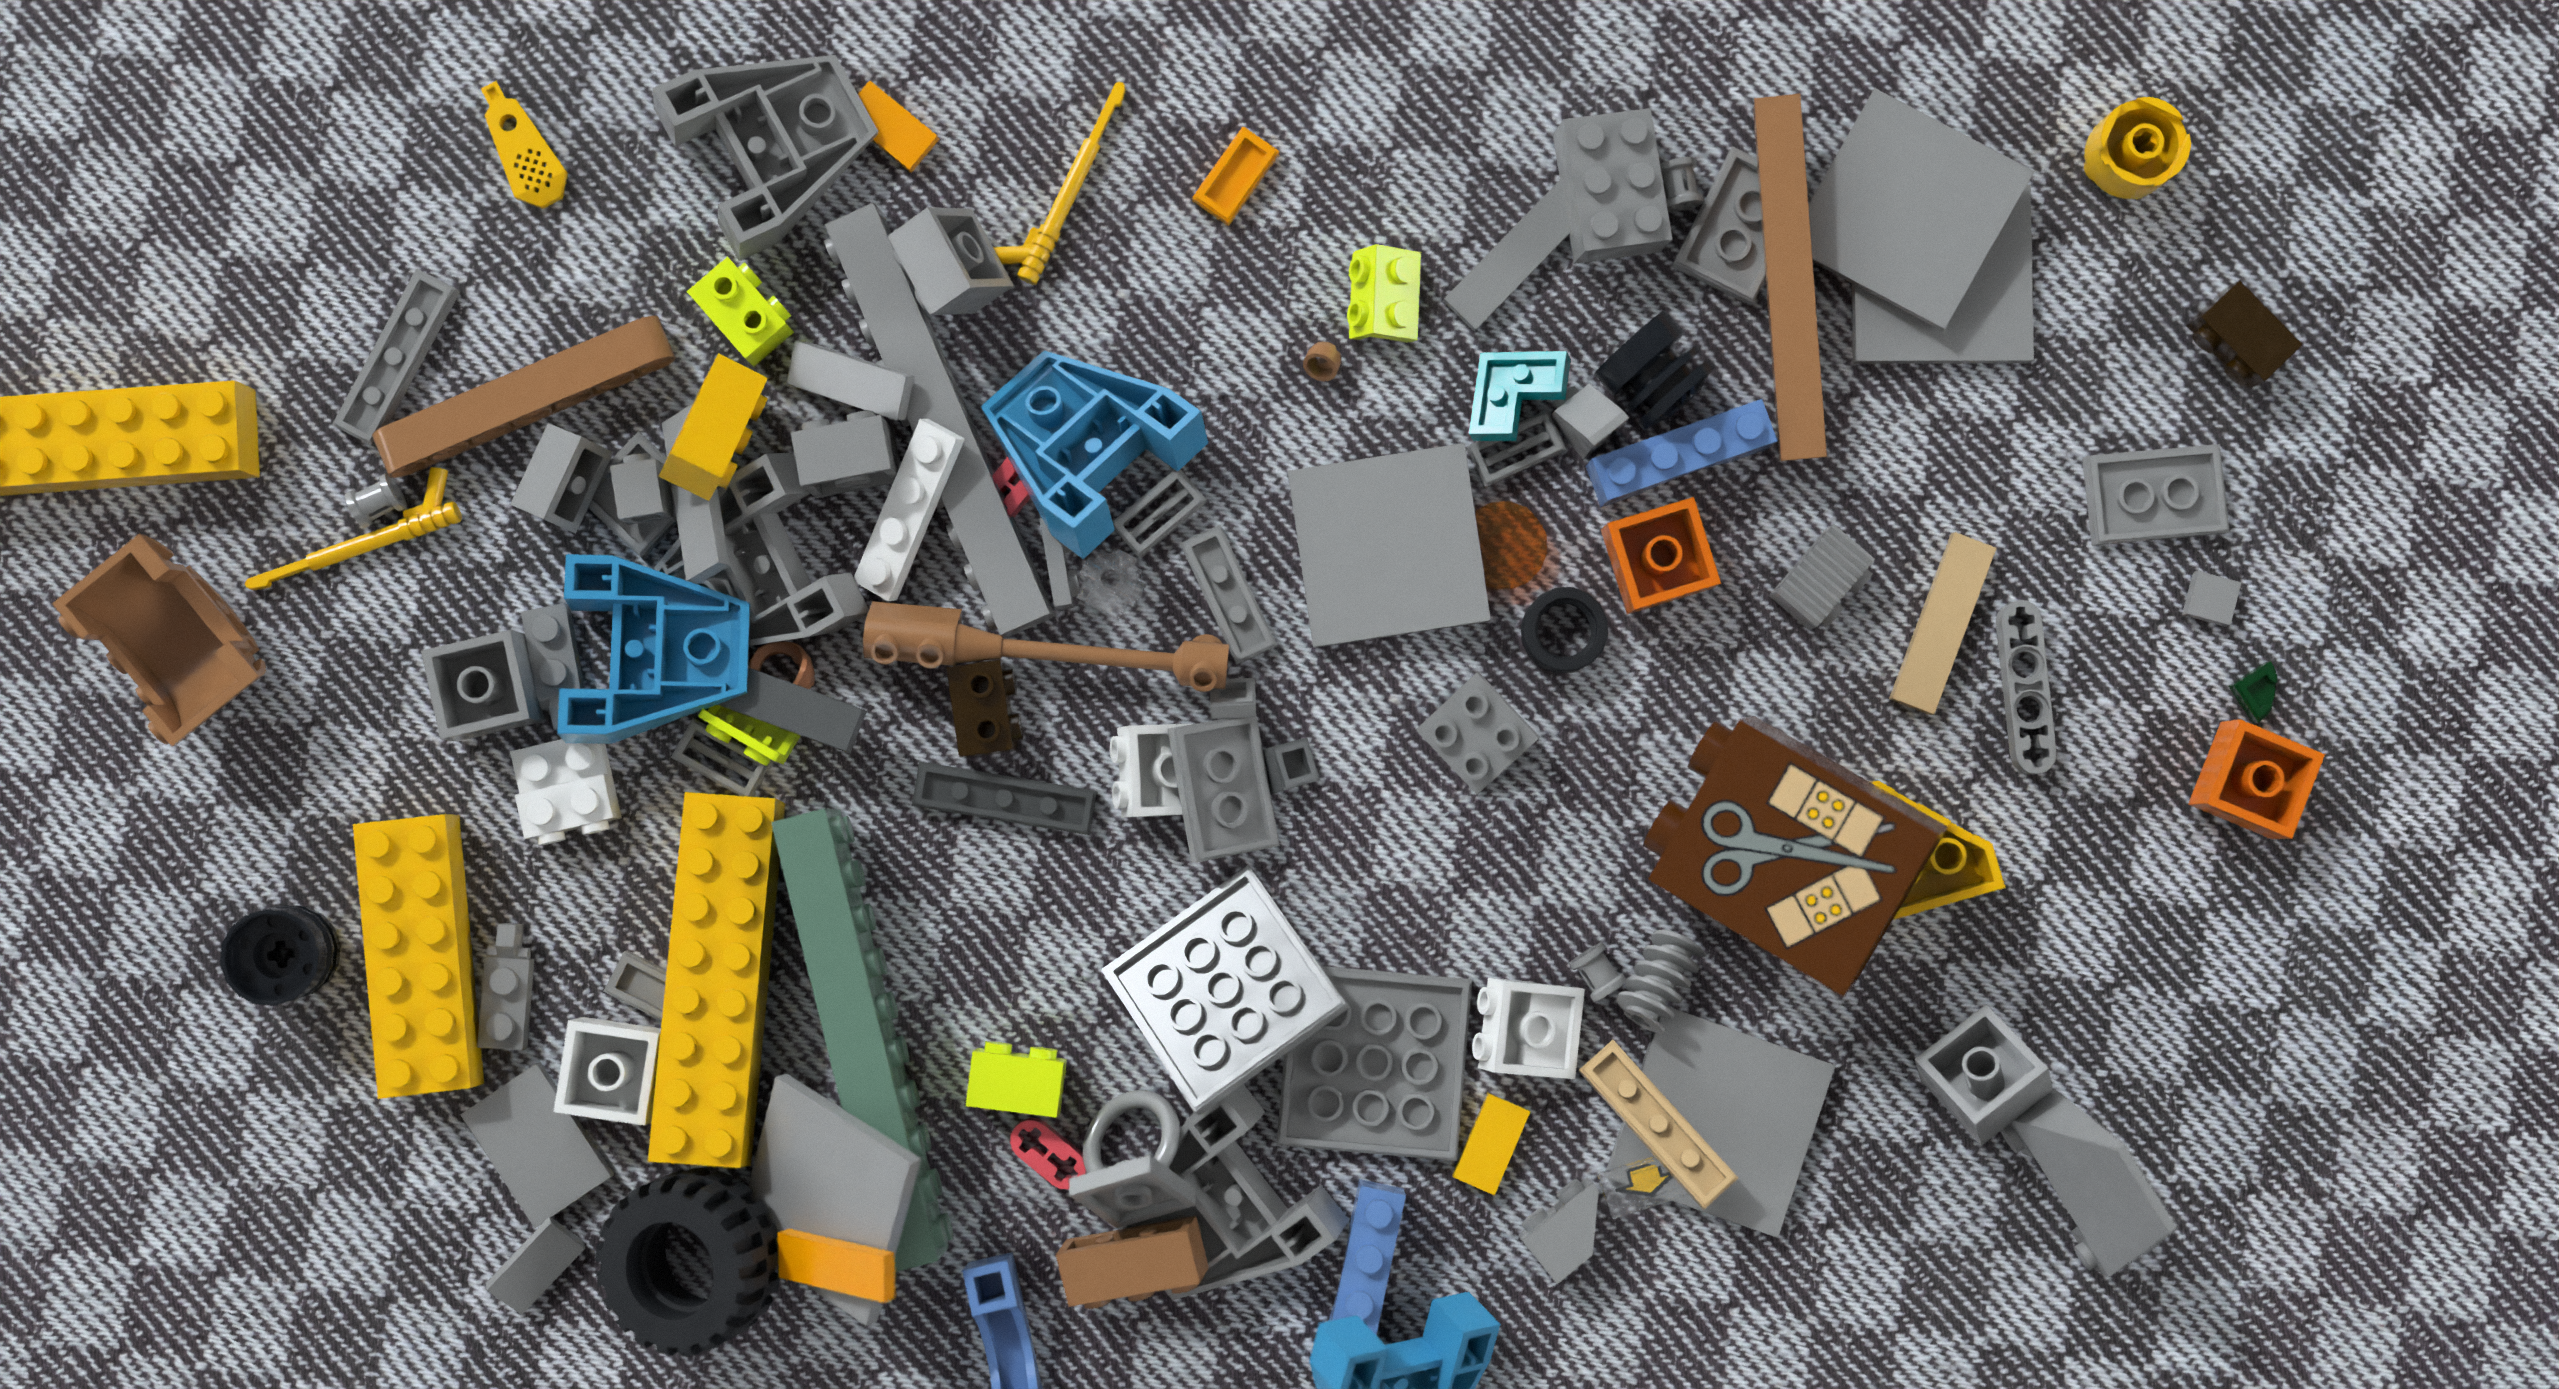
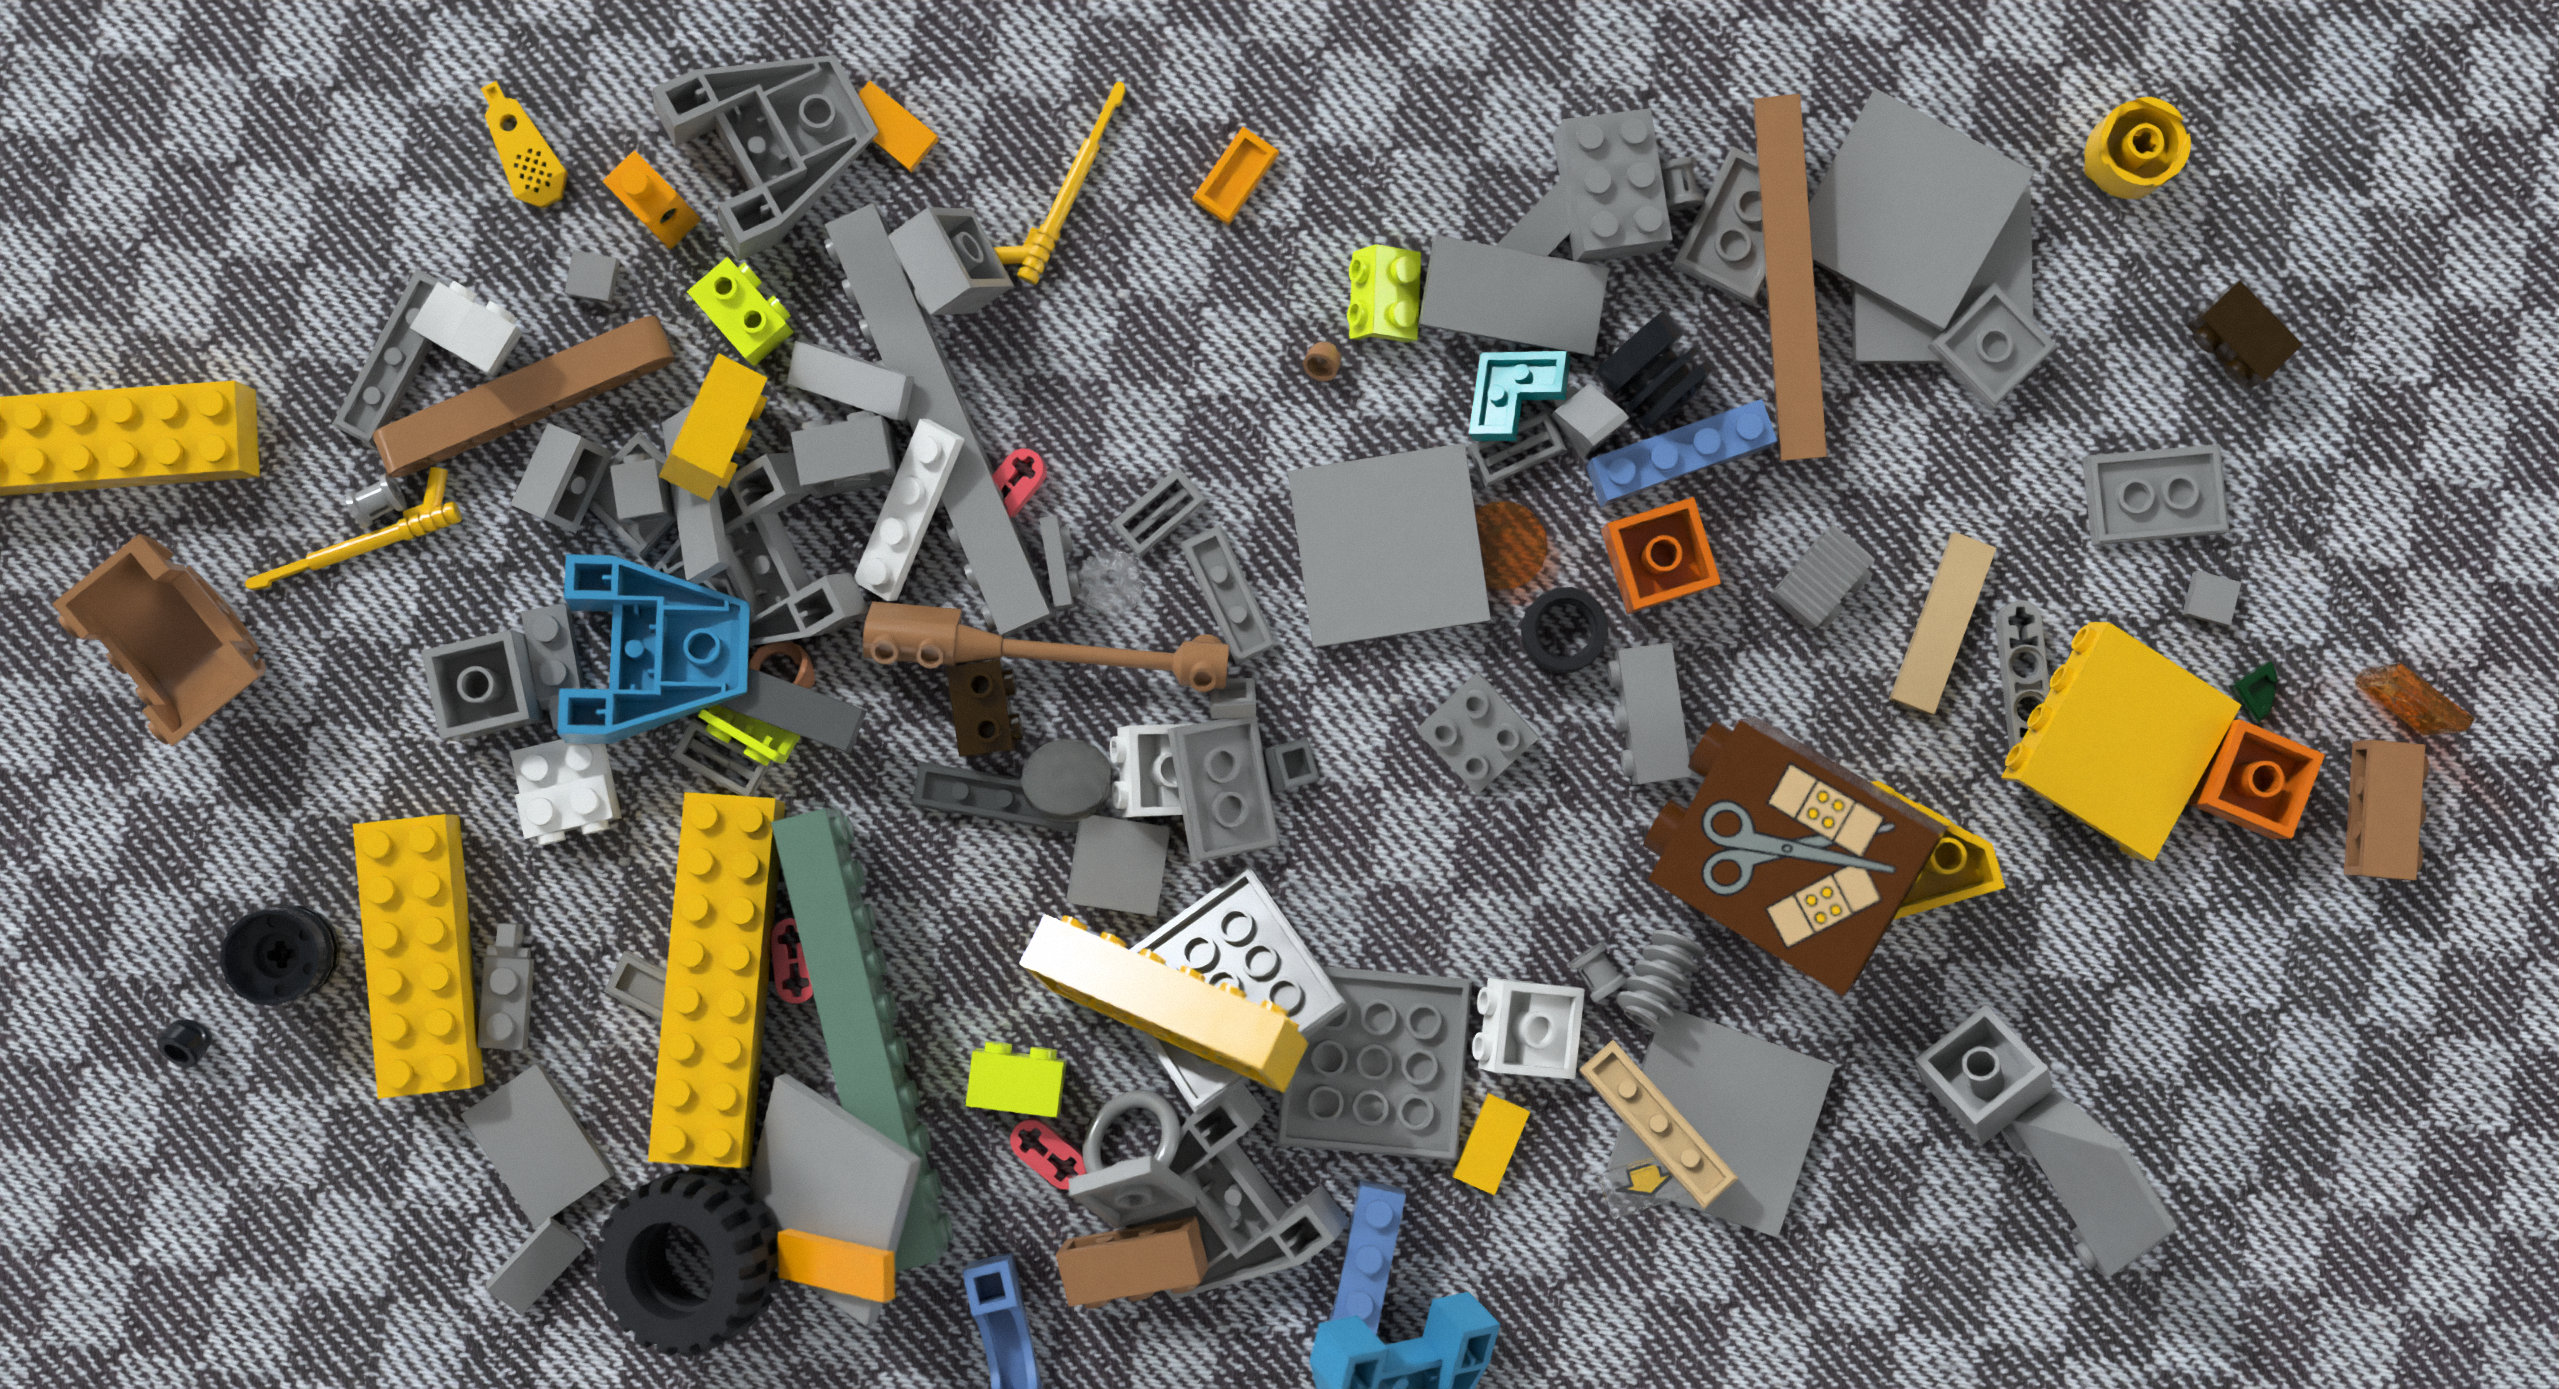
(184, 1042): none -> black tile
(466, 328): none -> white brick
(592, 277): none -> light grey tile
(608, 1071): white brick -> none
(651, 198): none -> light orange torso
(784, 962): none -> coral beam
(1066, 780): none -> clear smoke tile
(1080, 427): dark azure wedge -> none
(1118, 865): none -> light grey tile
(1166, 1001): none -> brick
(1513, 296): none -> light grey tile
(1565, 1232): light grey slope -> none
(1649, 714): none -> light grey brick
(1992, 346): none -> light grey tile
(2121, 738): none -> yellow panel
(2385, 810): none -> medium nougat brick
(2413, 700): none -> clear orange plate

